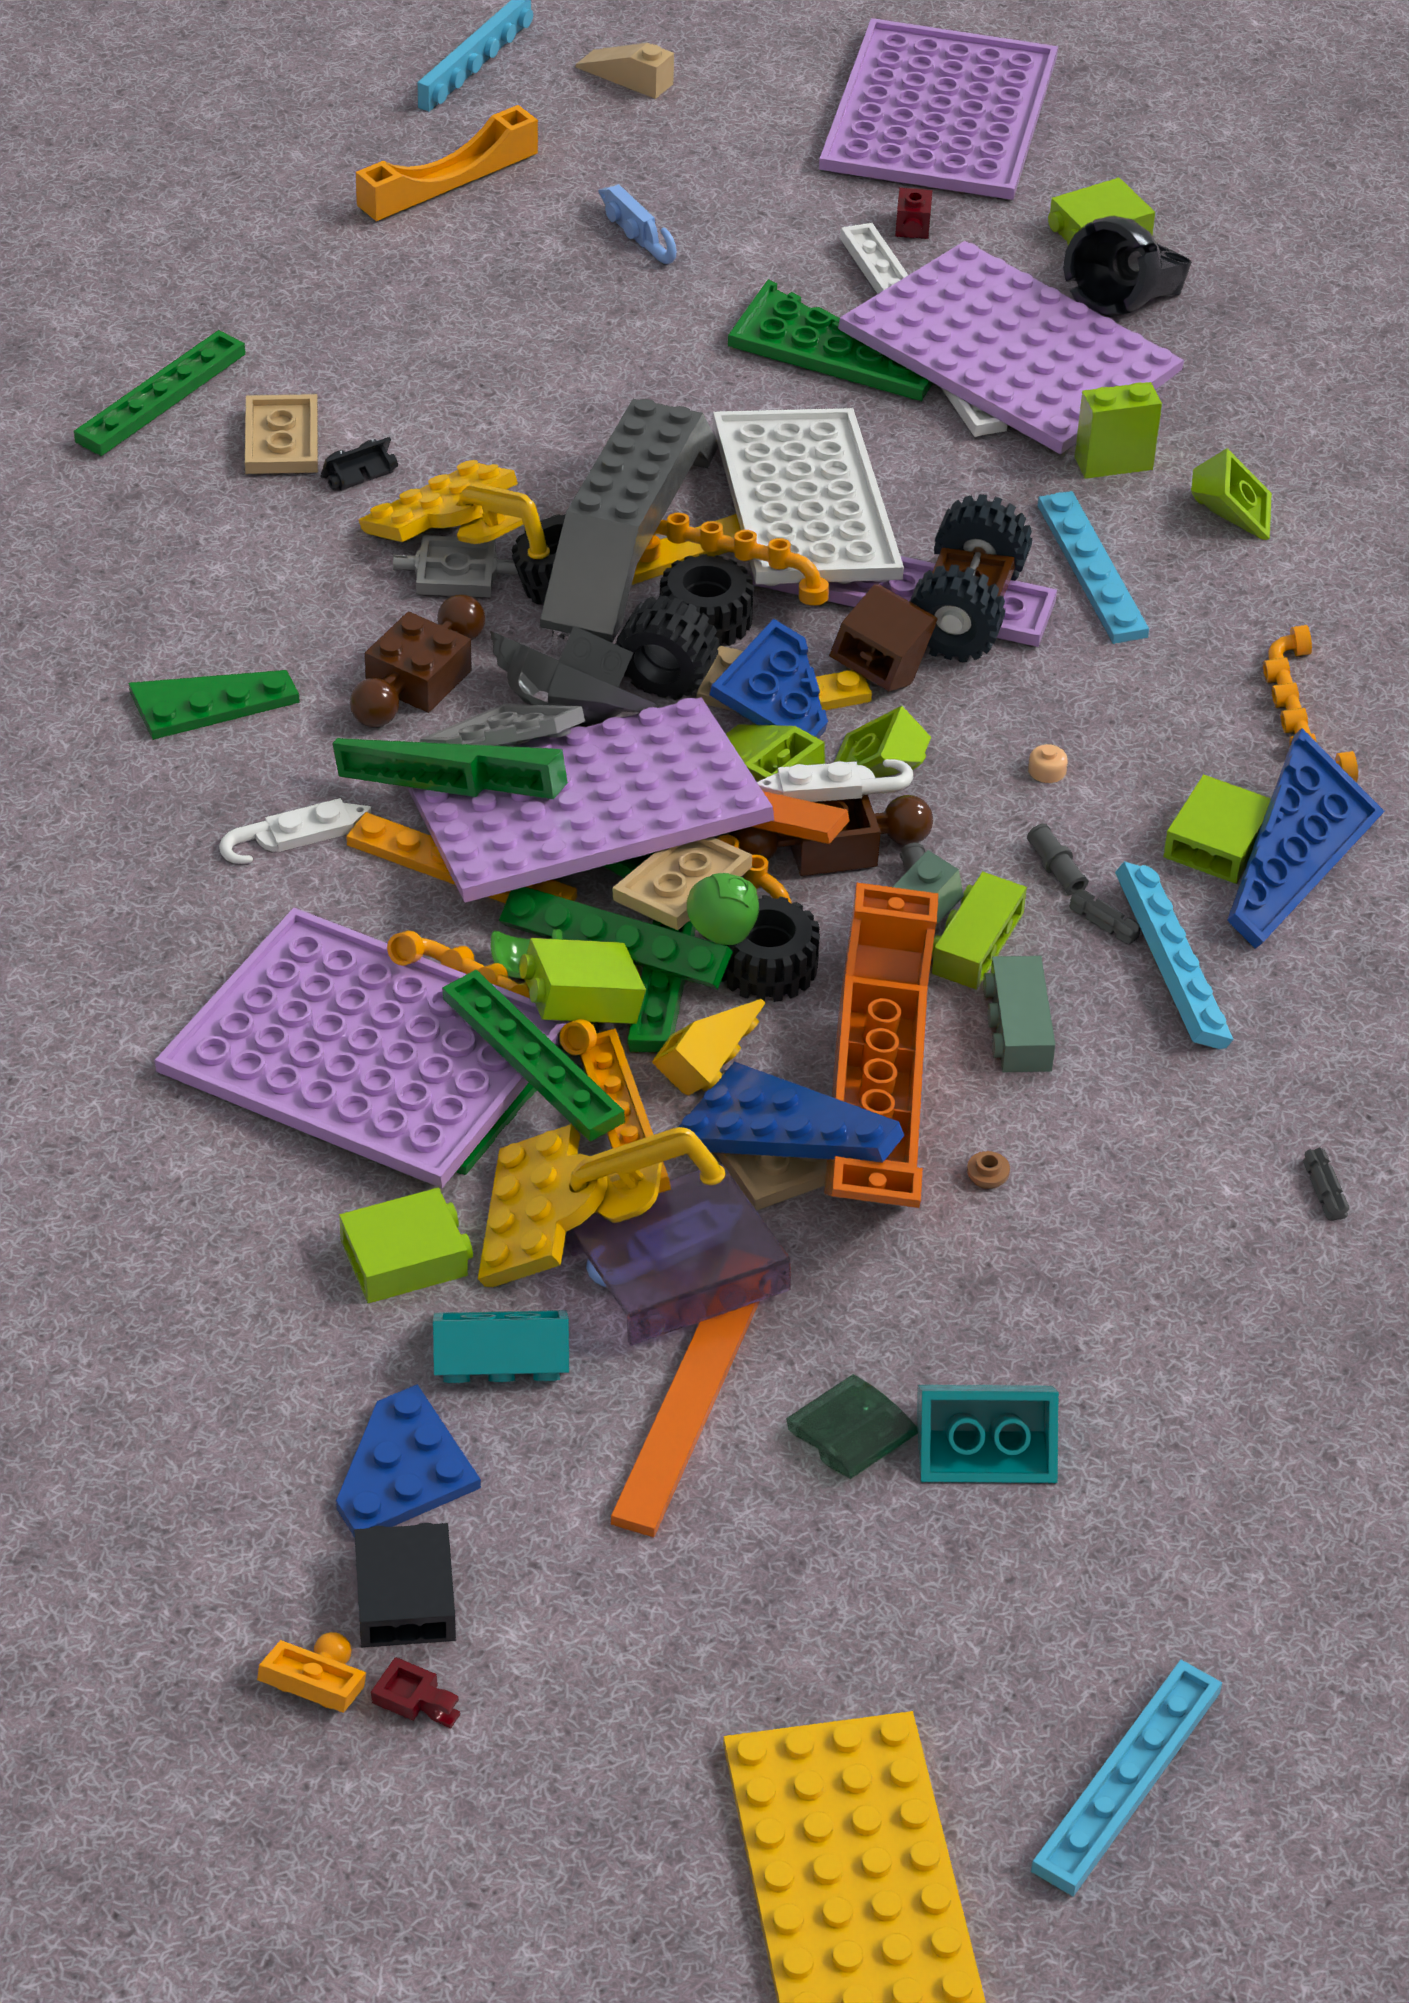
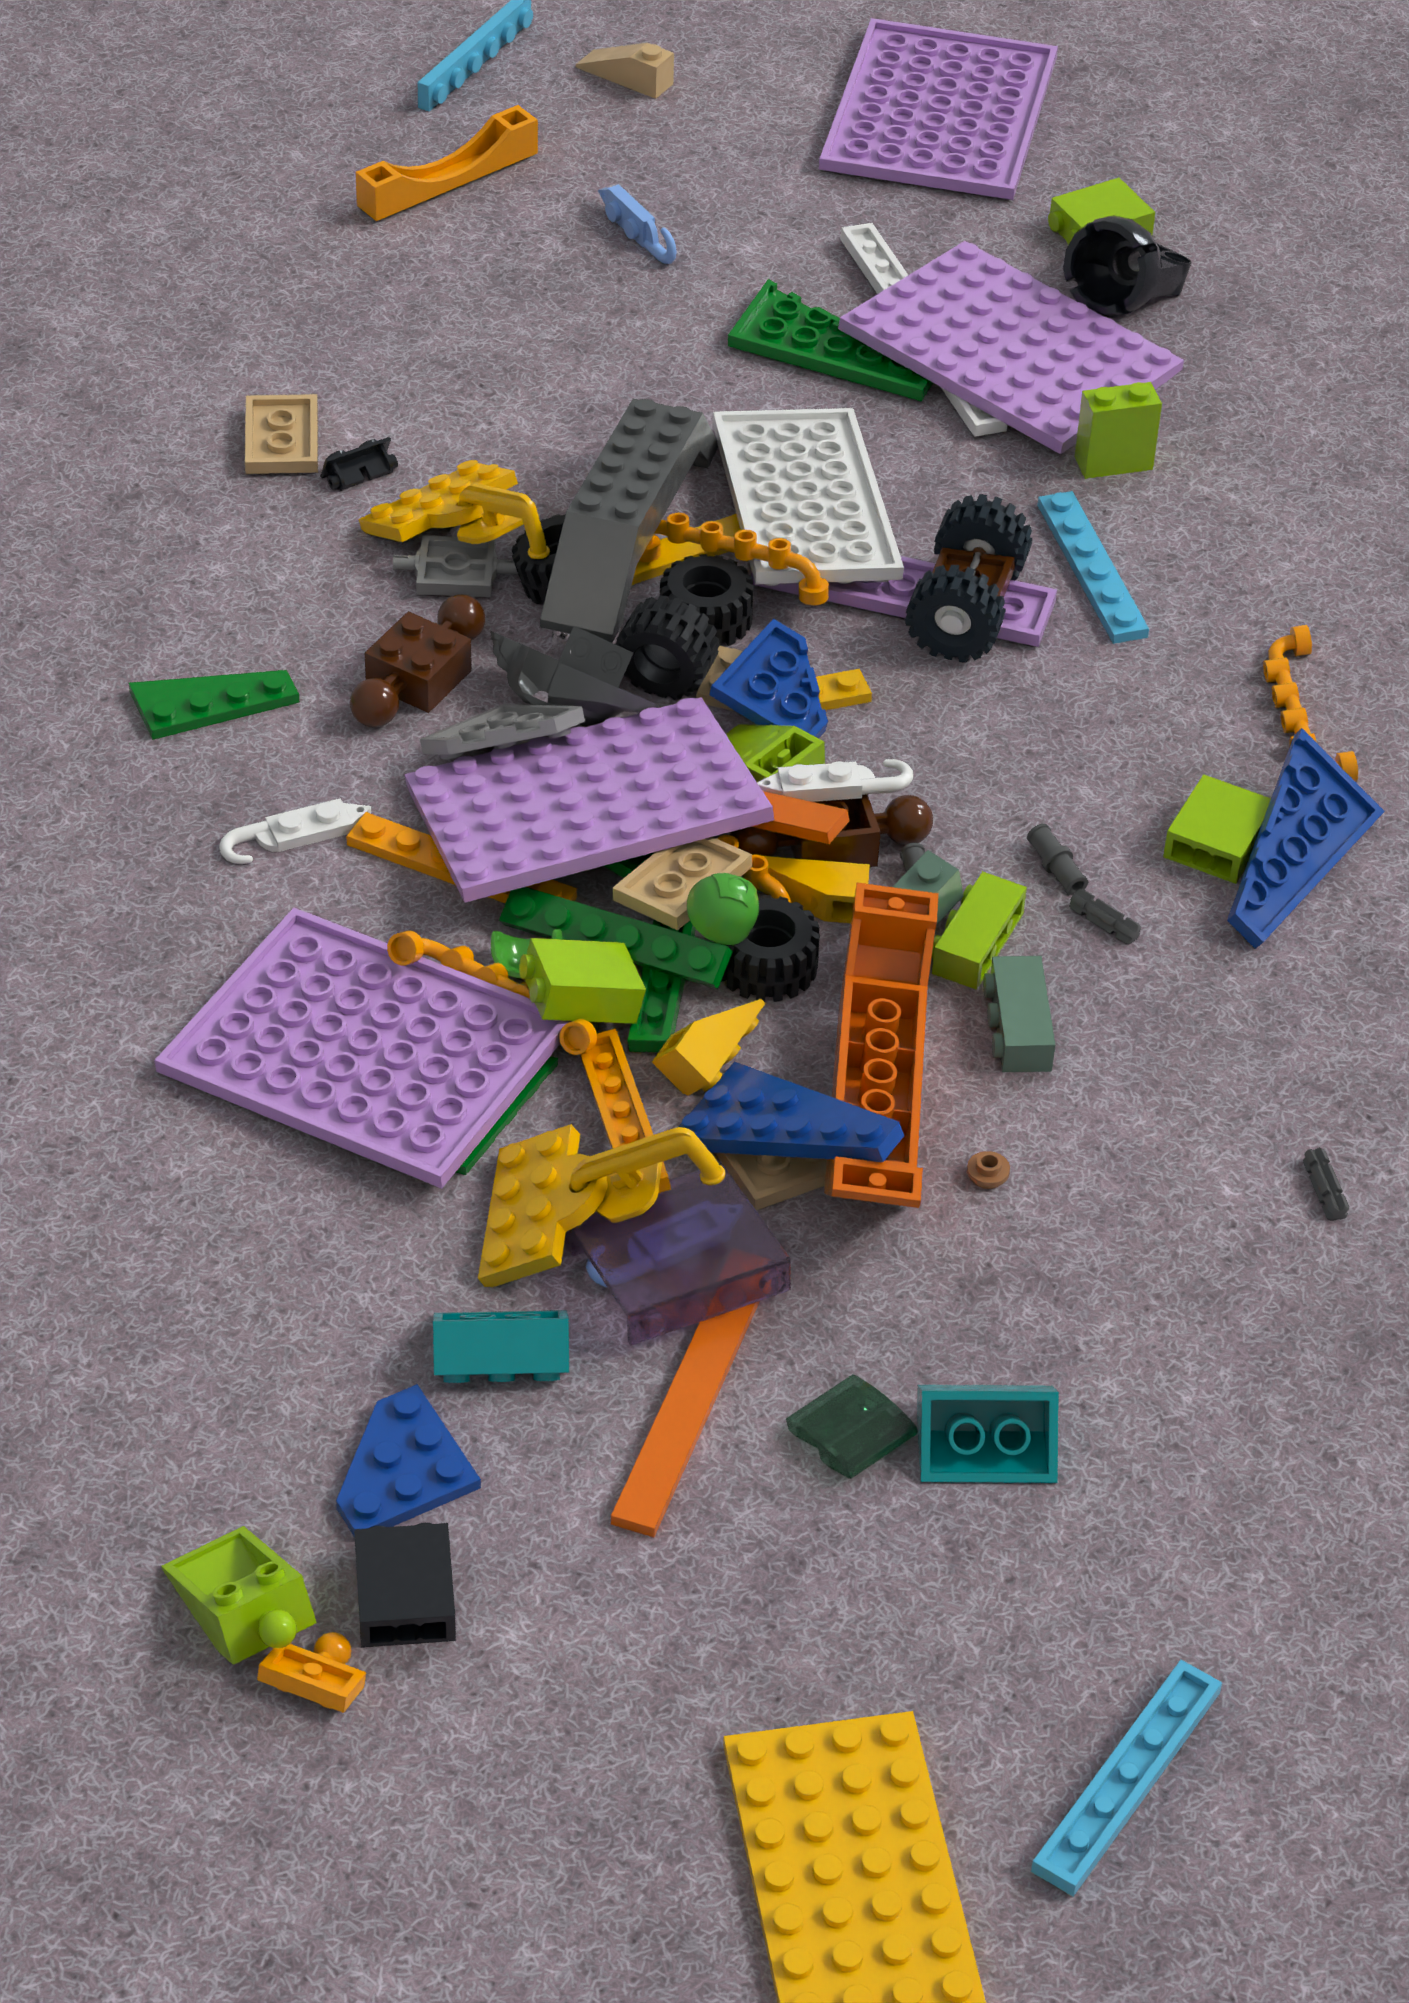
(159, 393): green plate -> none
(242, 1594): none -> lime slope
(405, 1244): lime brick -> none
(411, 1689): dark red plate -> none
(453, 767): green slope -> none
(533, 1055): green plate -> none
(820, 886): none -> yellow slope
(884, 638): reddish brown slope -> none
(886, 737): lime slope -> none
(913, 213): dark red brick -> none
(1047, 763): light nougat piece -> none
(1174, 956): medium azure plate -> none
(1233, 493): lime slope -> none

